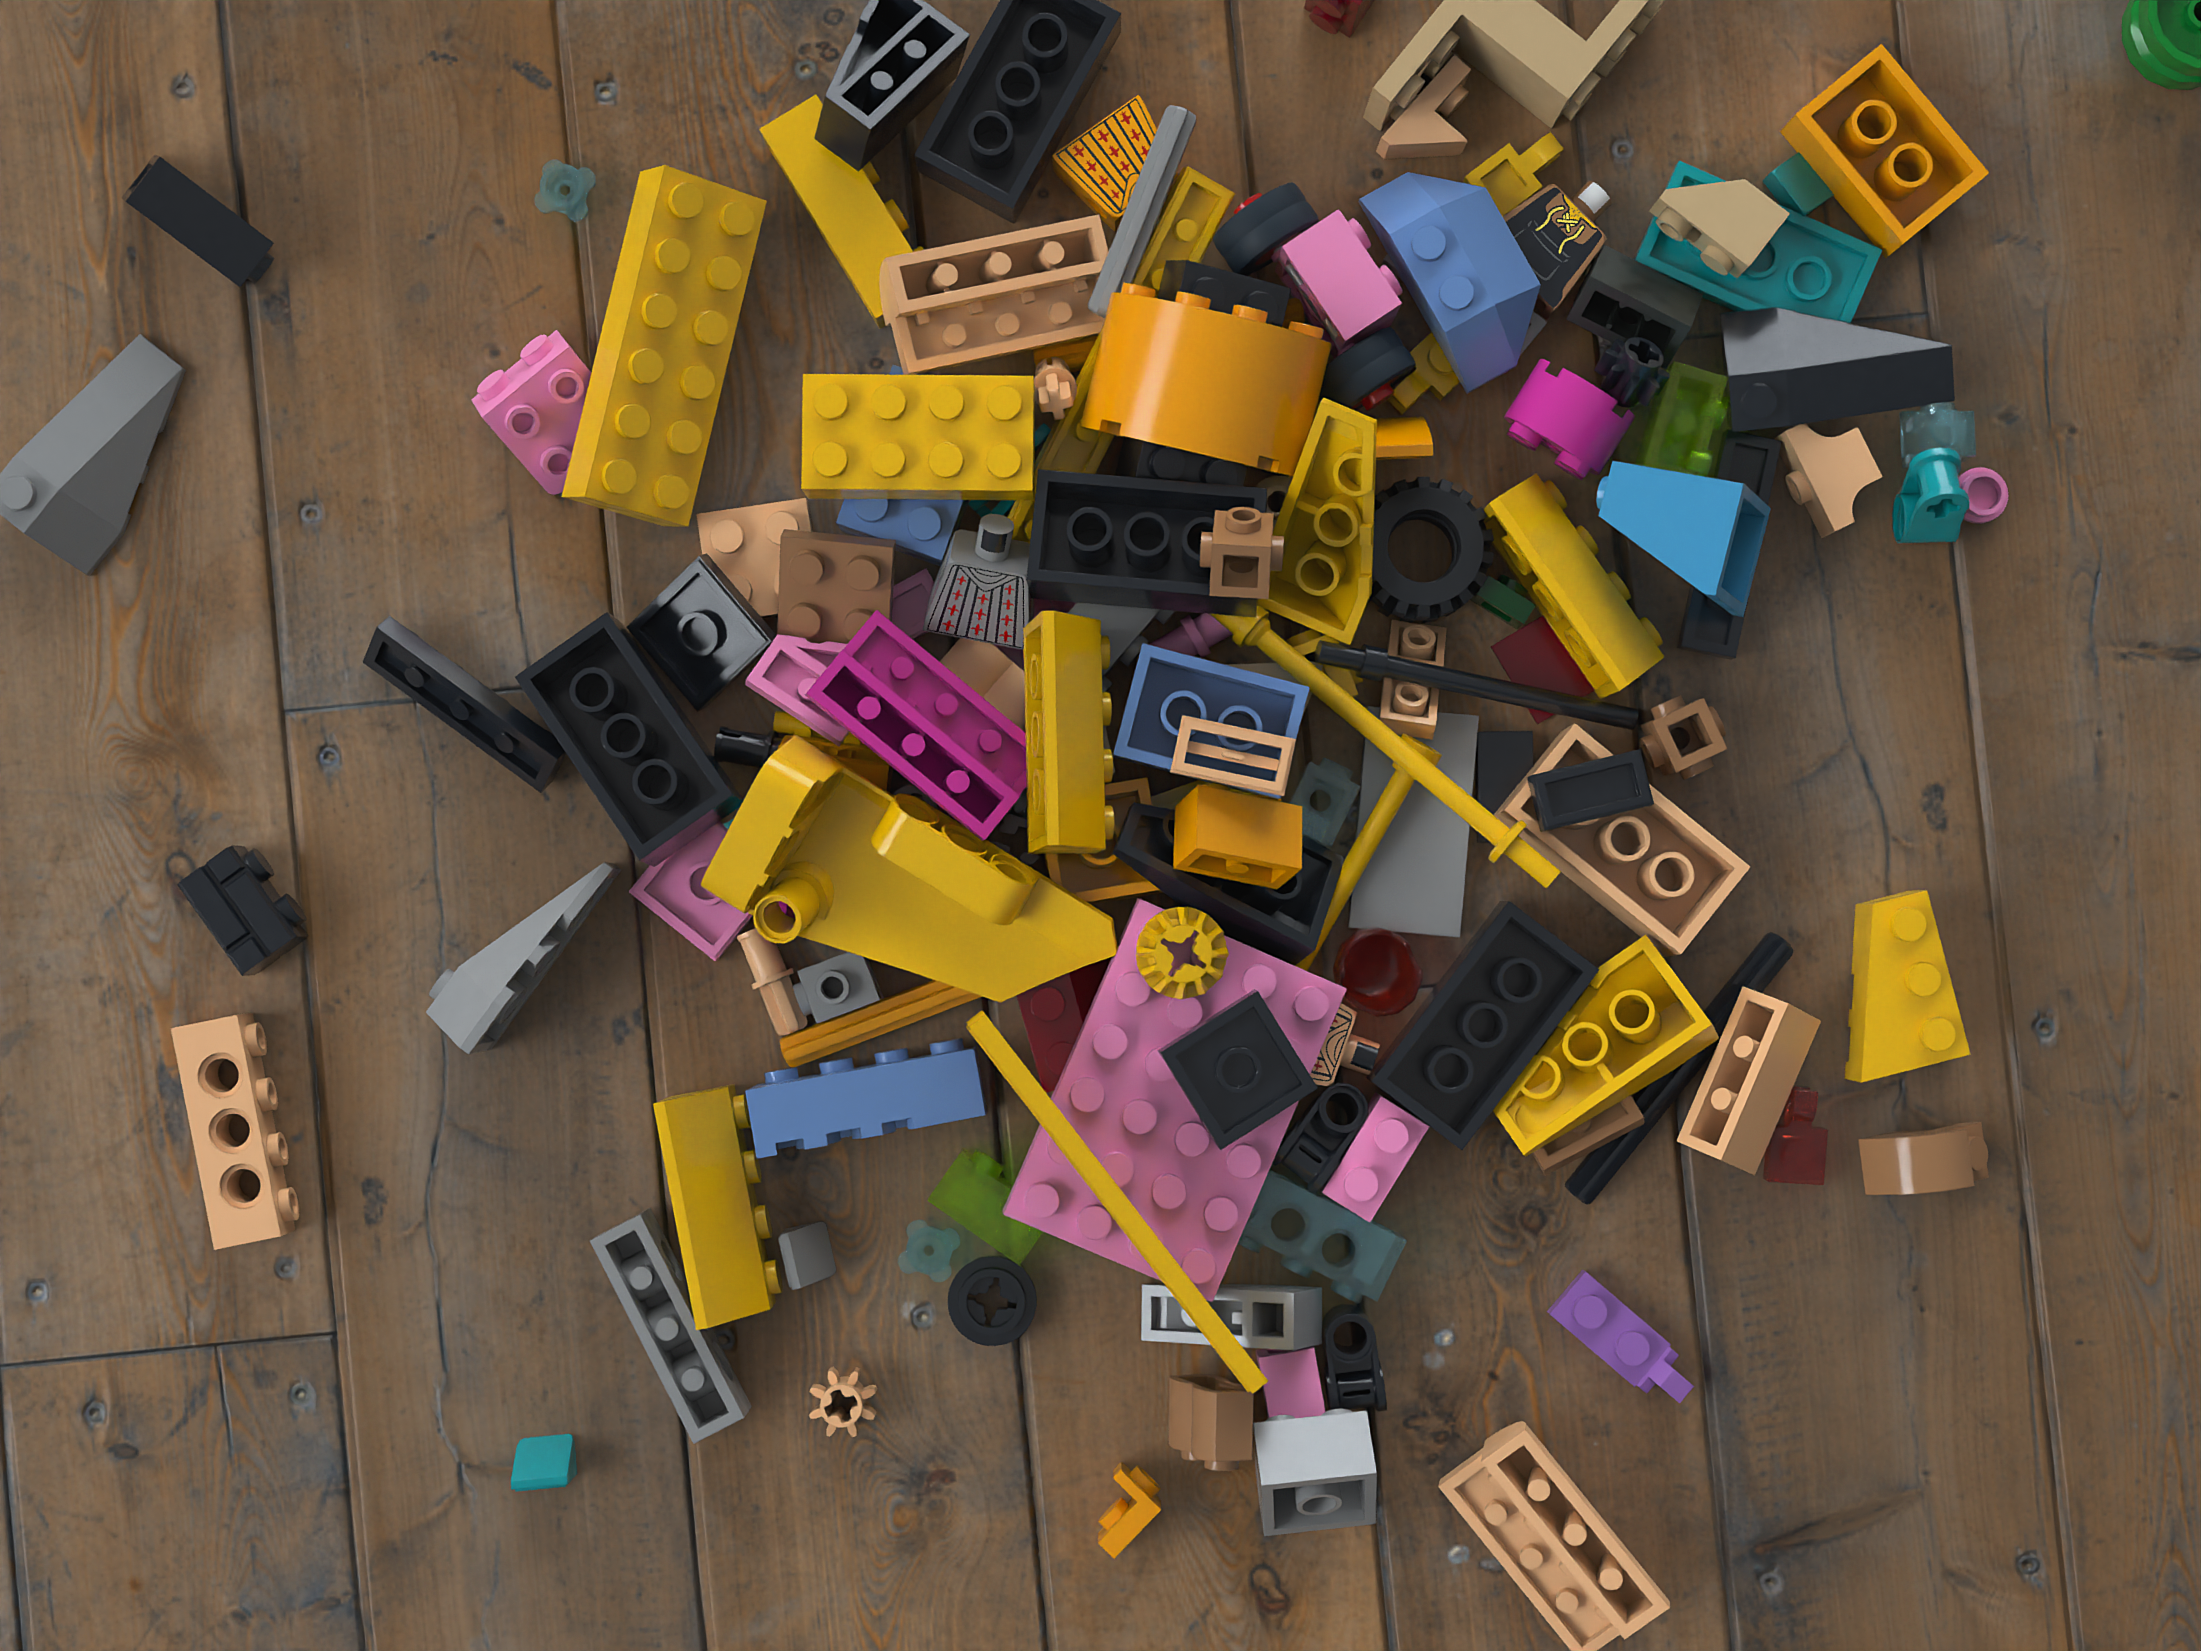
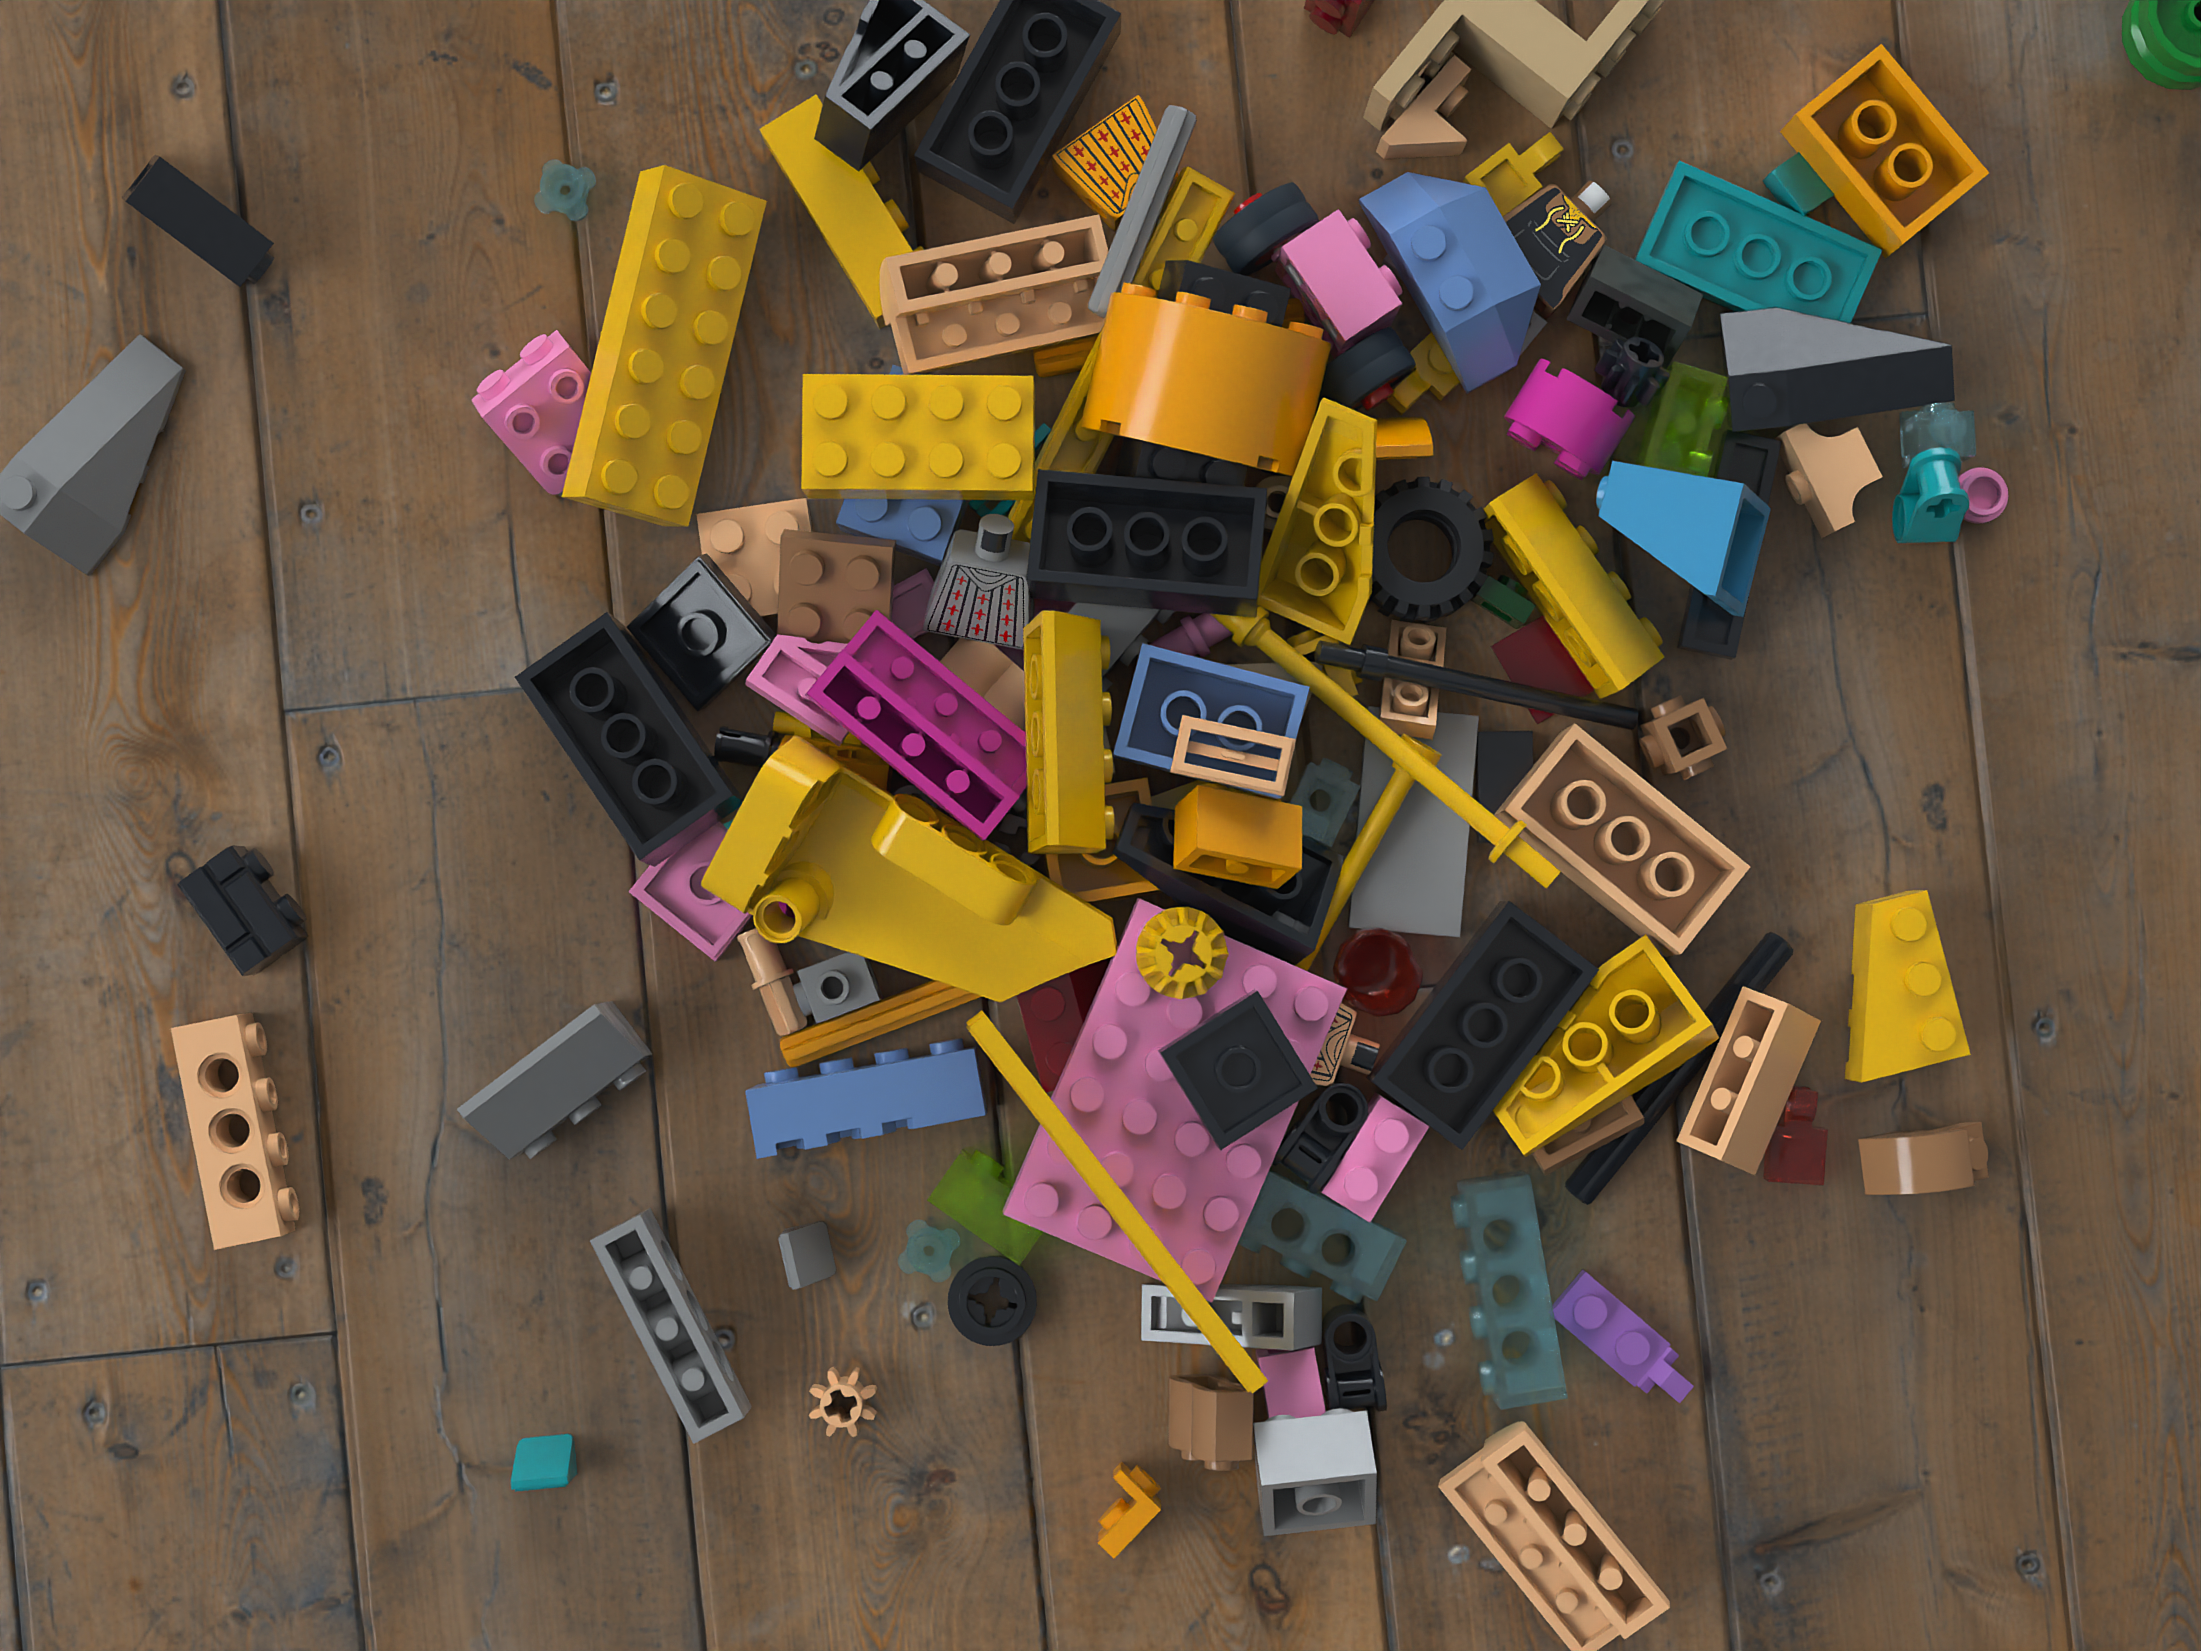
(464, 704): black plate -> none
(494, 984): light grey wedge -> none
(558, 1082): none -> light grey slope
(717, 1205): yellow slope -> none
(1054, 387): light nougat axle -> none
(1241, 553): medium nougat brick -> none
(1539, 1371): none -> clear light blue brick
(1590, 790): black tile -> none
(1722, 220): tan slope -> none

